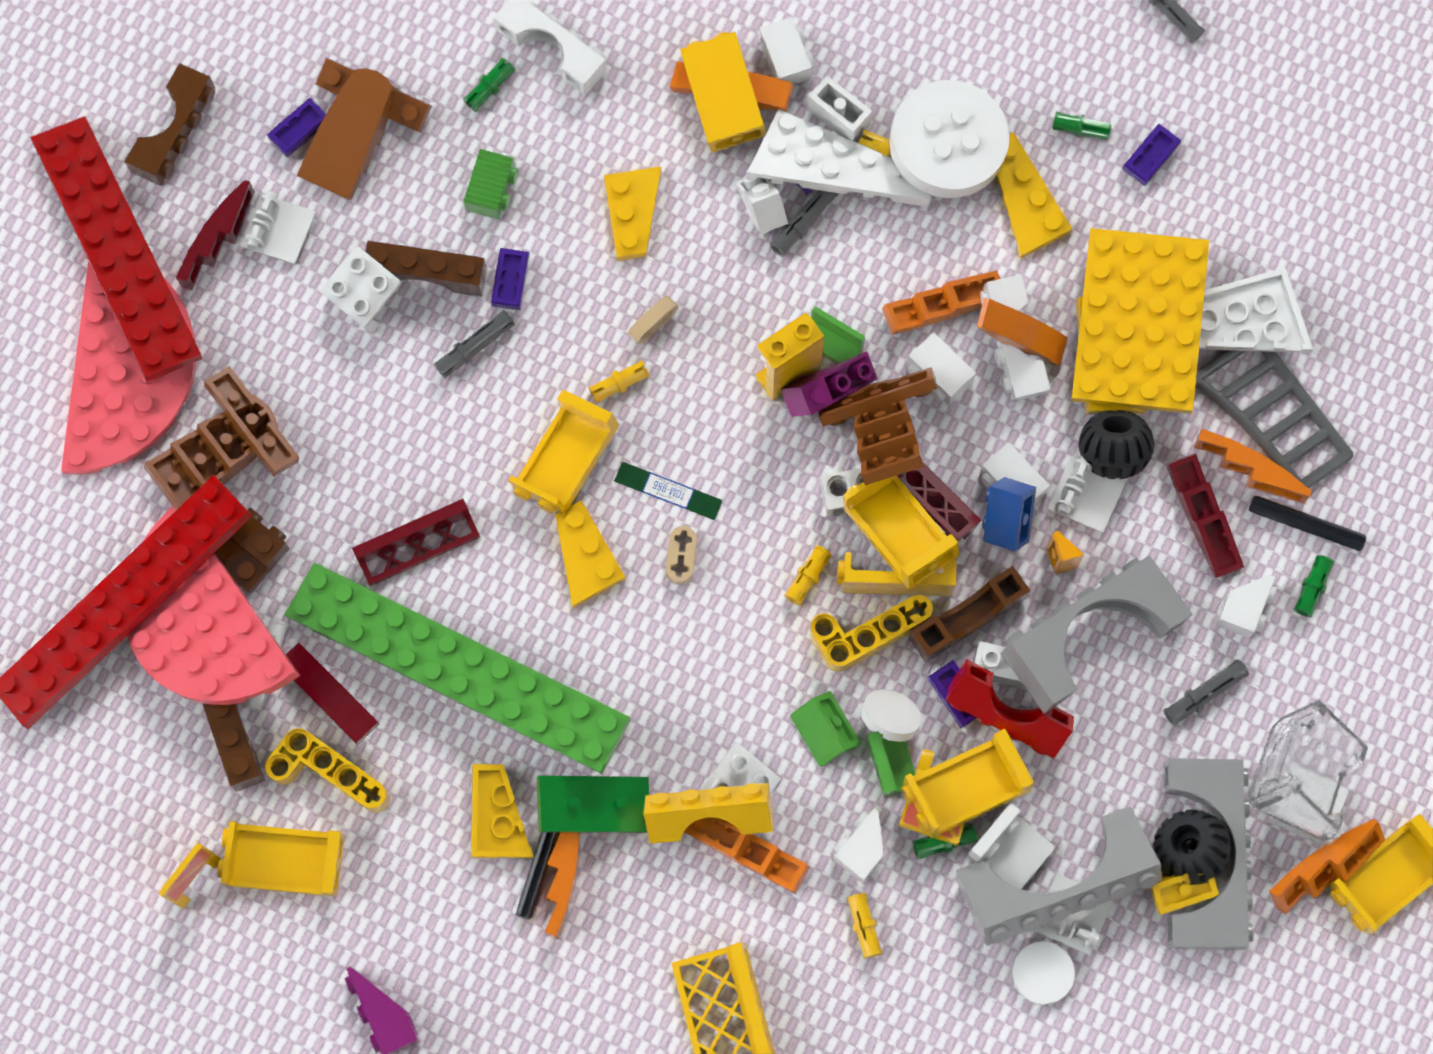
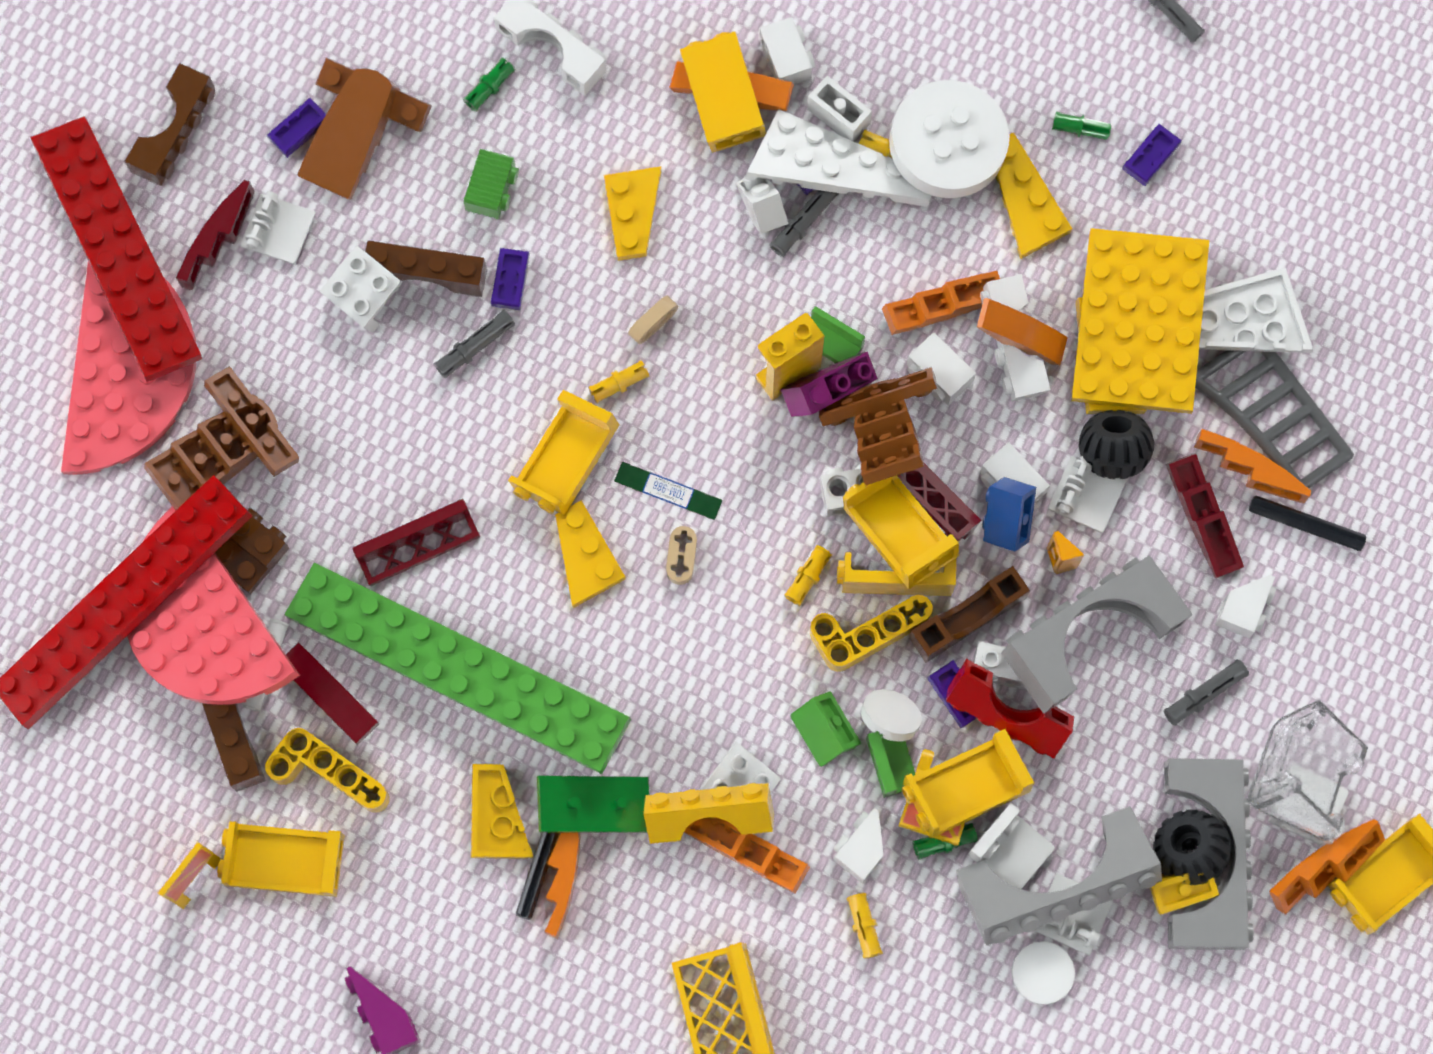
(1314, 586): green pin -> none

